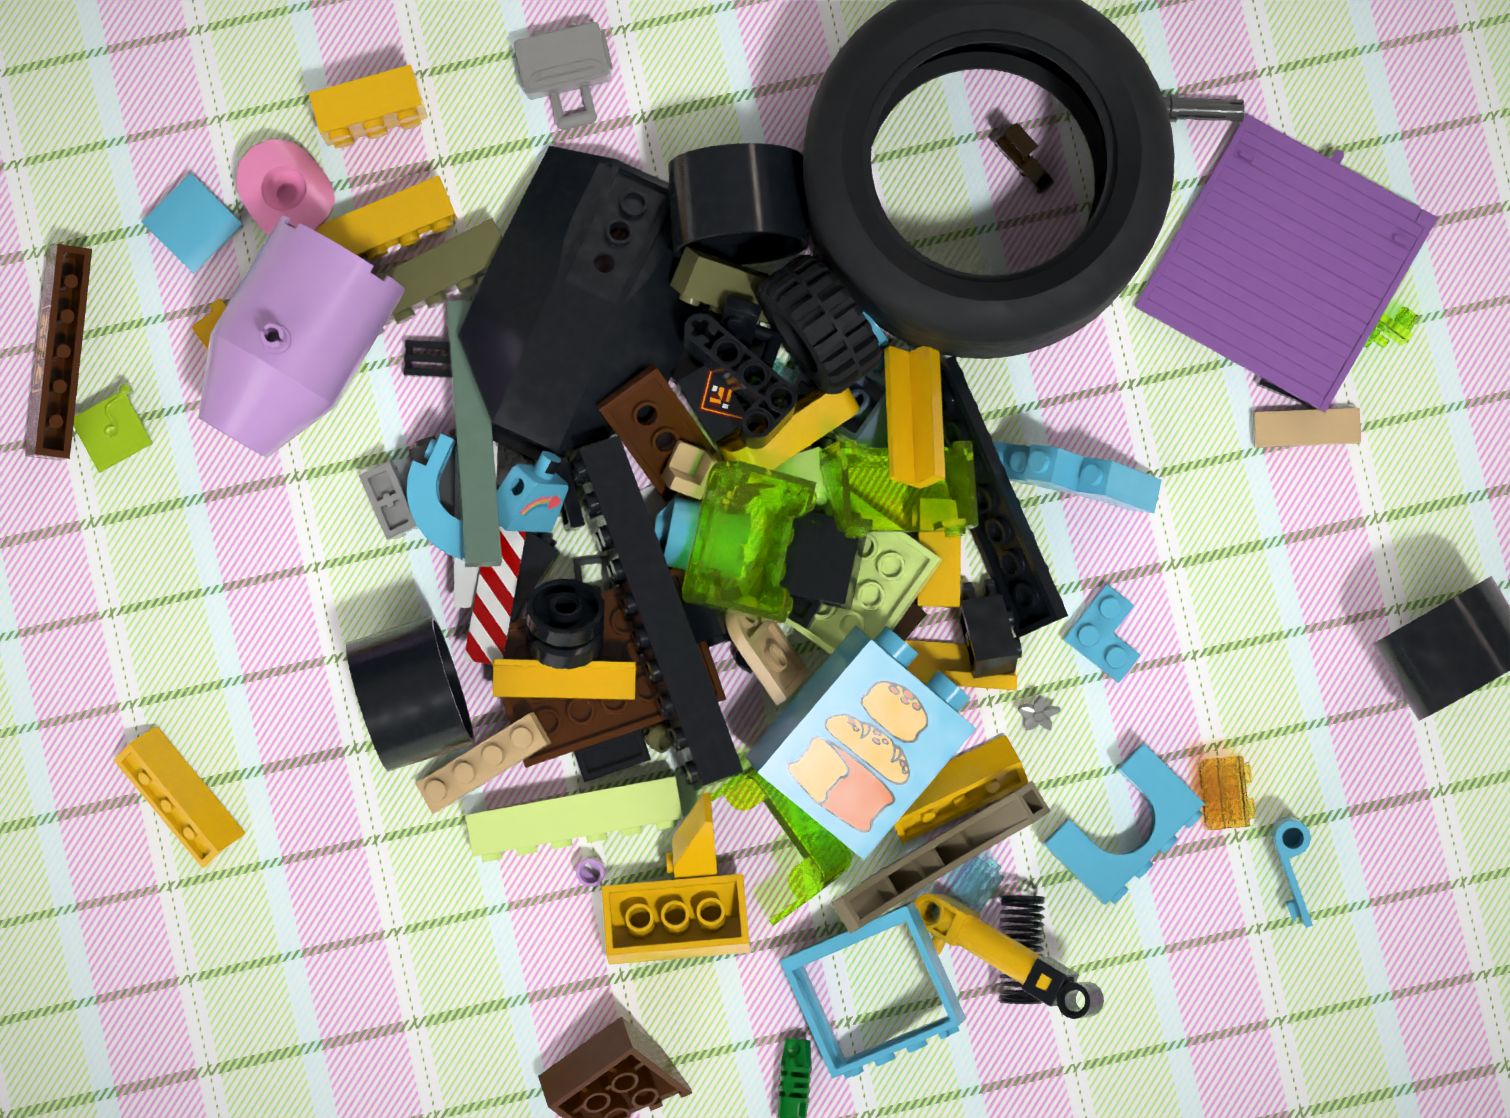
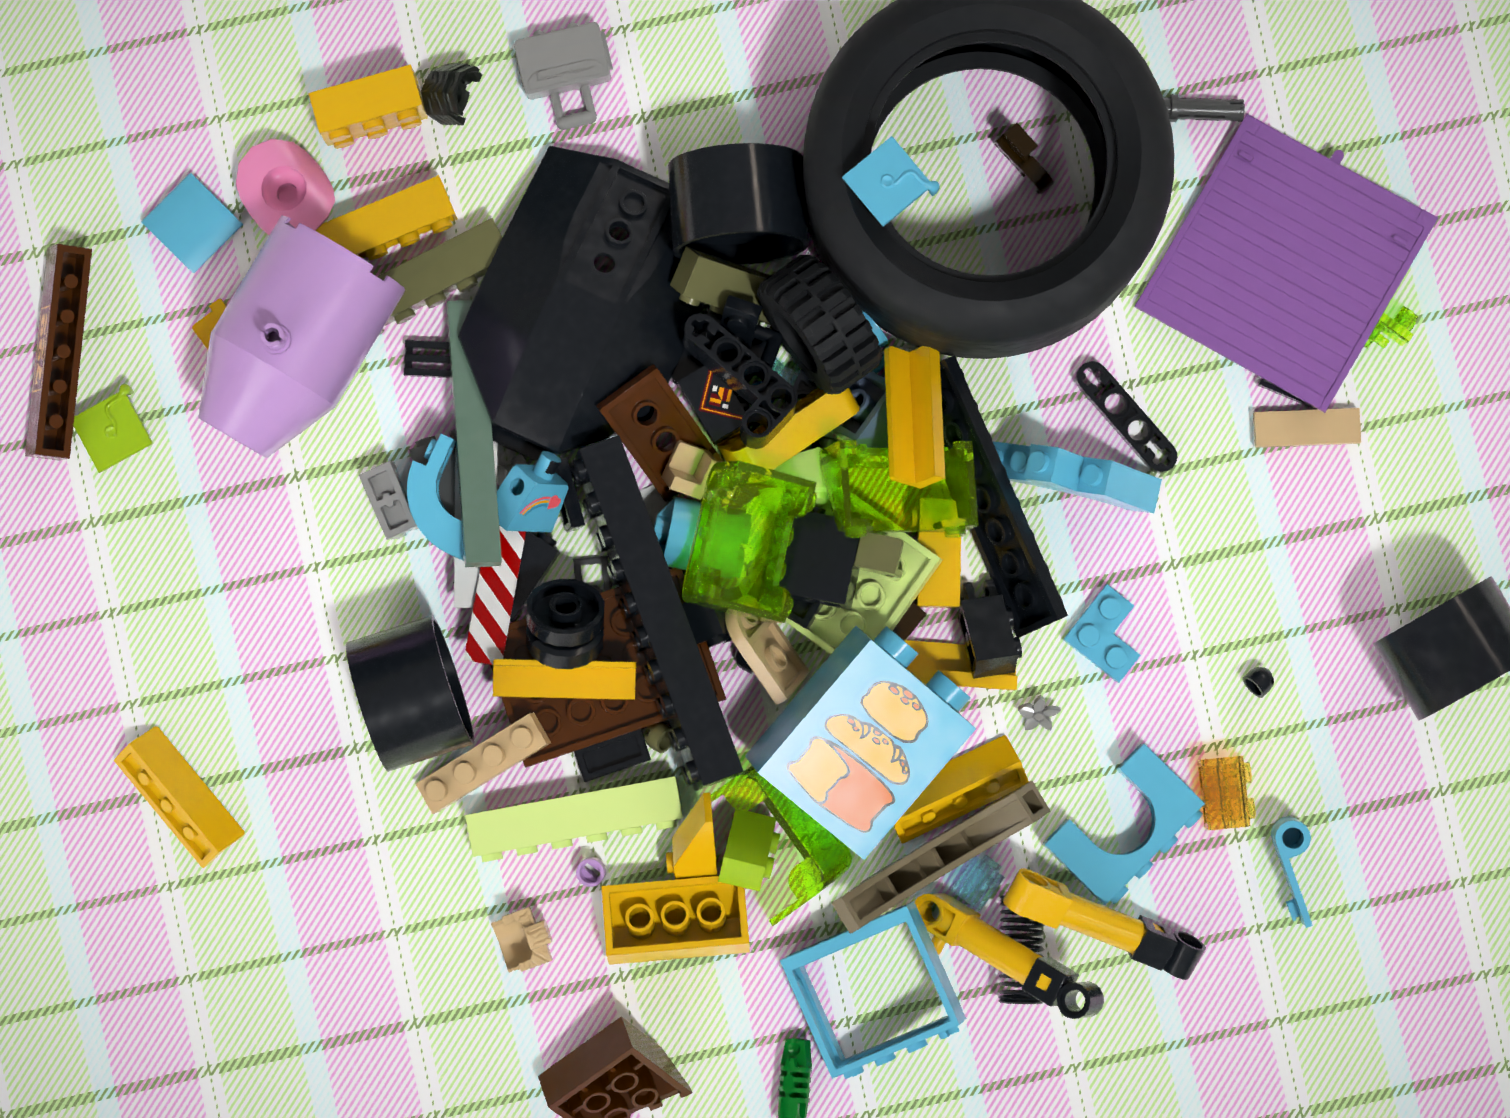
(445, 92): none -> pearl dark grey hair
(523, 940): none -> tan hair
(748, 850): none -> lime brick
(879, 554): none -> olive panel
(888, 181): none -> medium azure hat
(1121, 421): none -> black beam
(1143, 938): none -> yellow piece
(1259, 681): none -> black hinge

